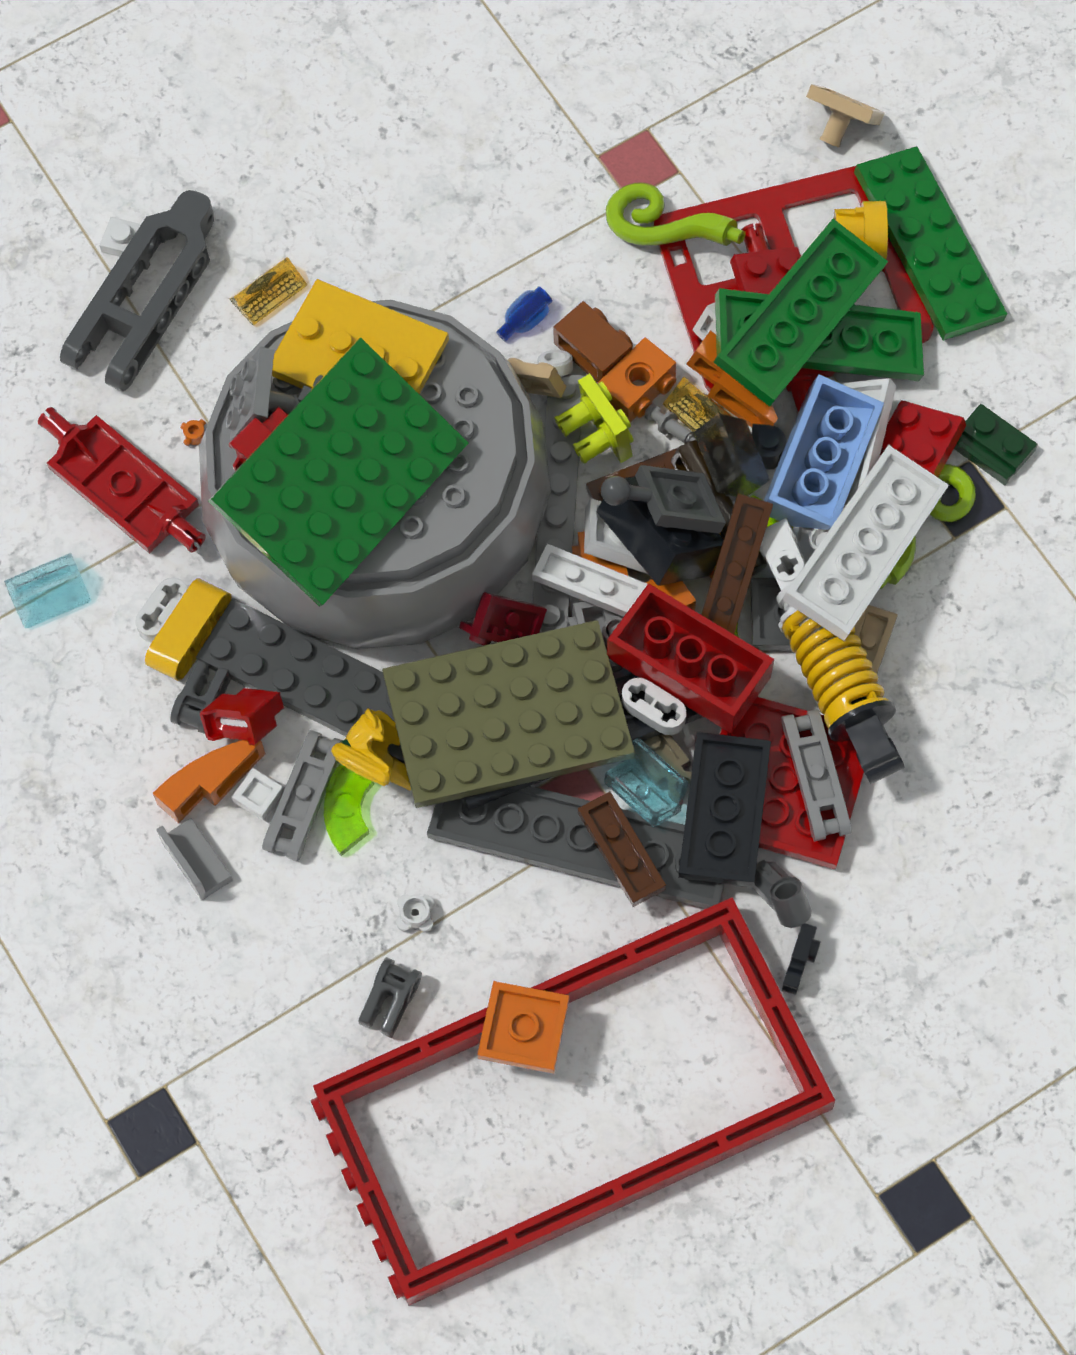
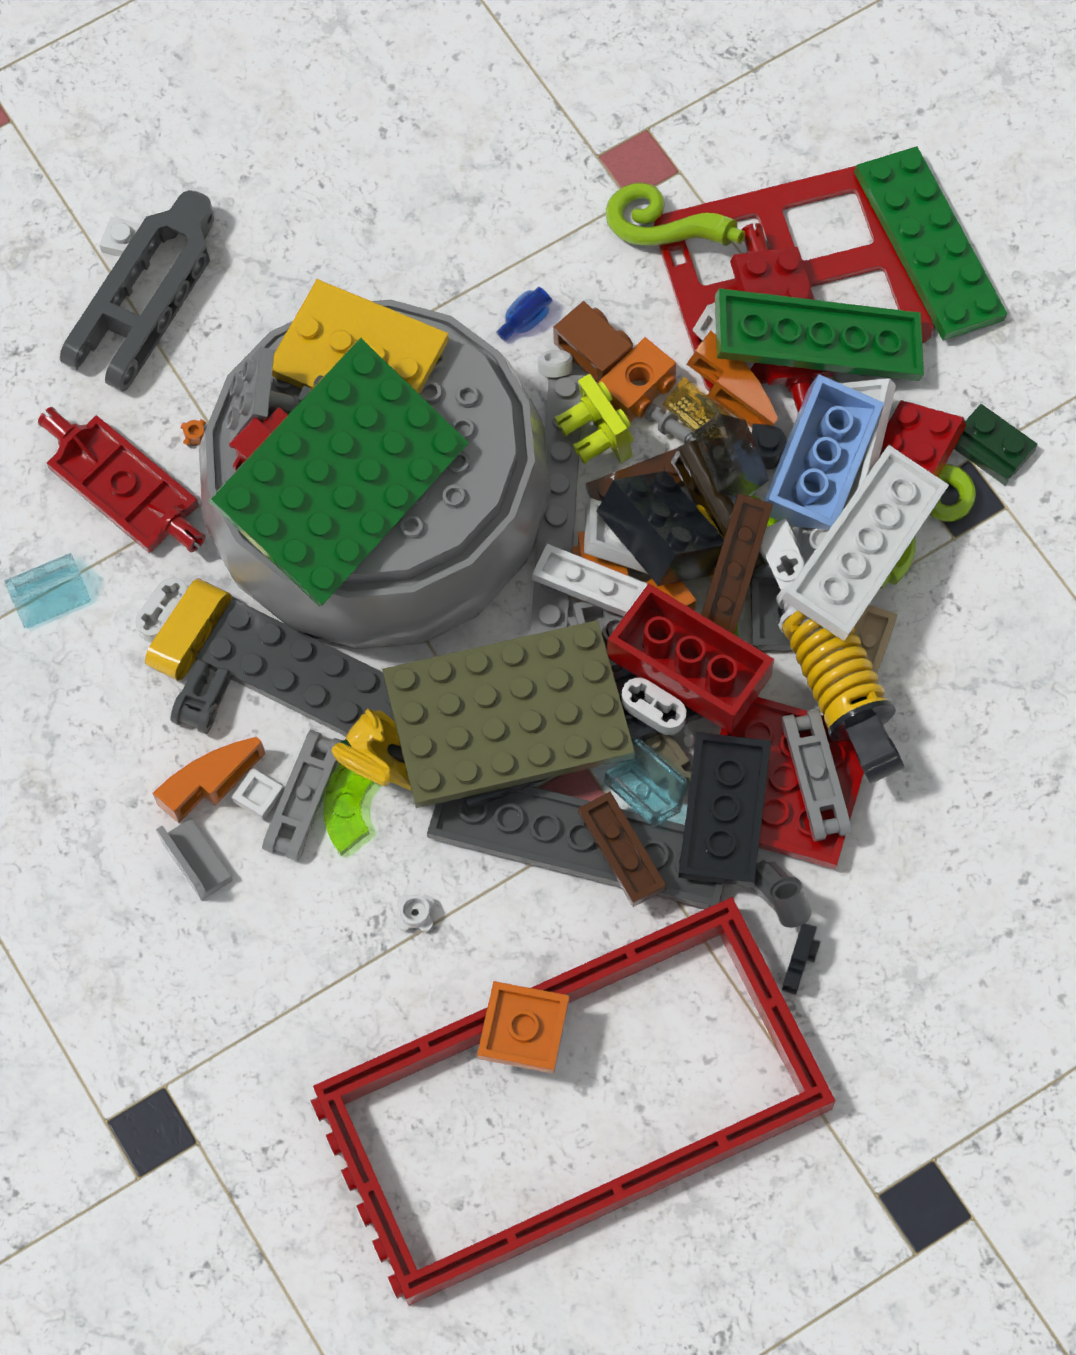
(242, 716): red piece -> none
(268, 291): clear yellow slope -> none
(394, 982): dark grey piece -> none
(503, 619): dark red bracket -> none
(539, 378): tan plate -> none
(673, 498): dark grey plate -> none
(800, 312): green plate -> none
(843, 110): tan tile -> none
(867, 223): yellow piece -> none

